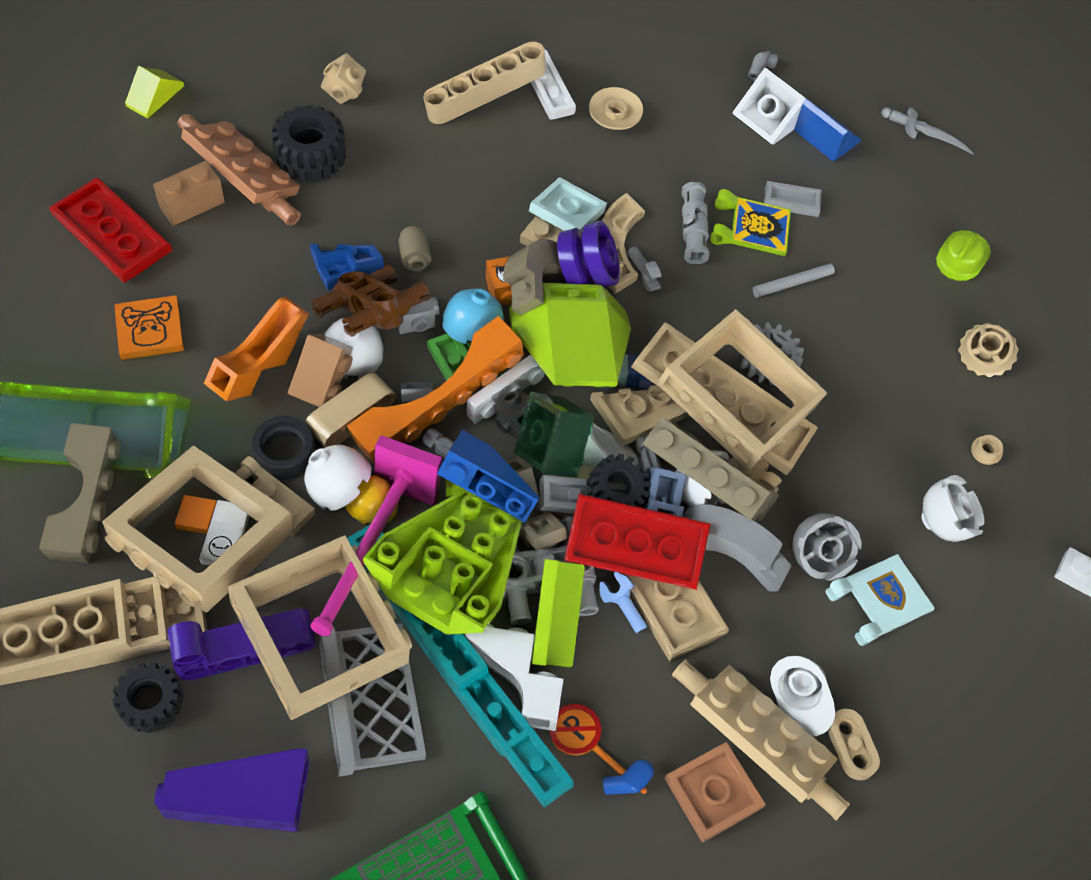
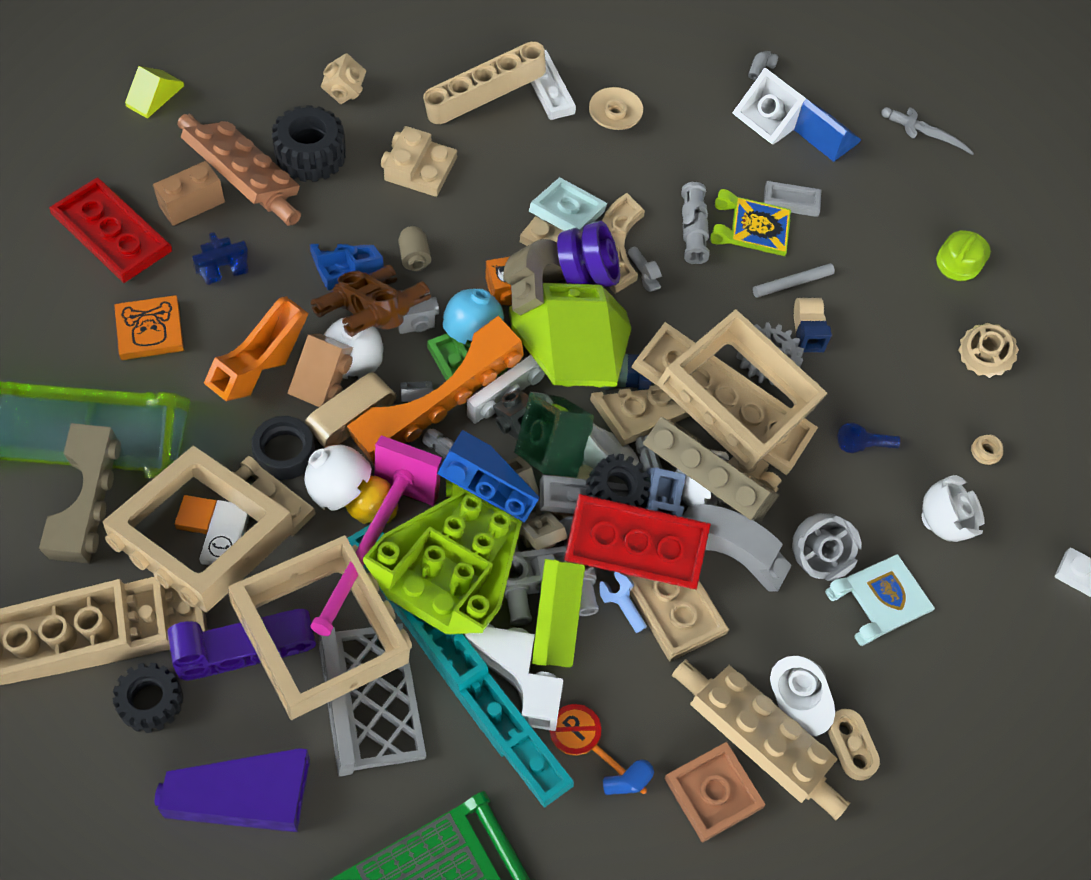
(220, 253): none -> clear blue hips
(418, 161): none -> tan plate
(811, 324): none -> leg
(854, 438): none -> clear blue plate

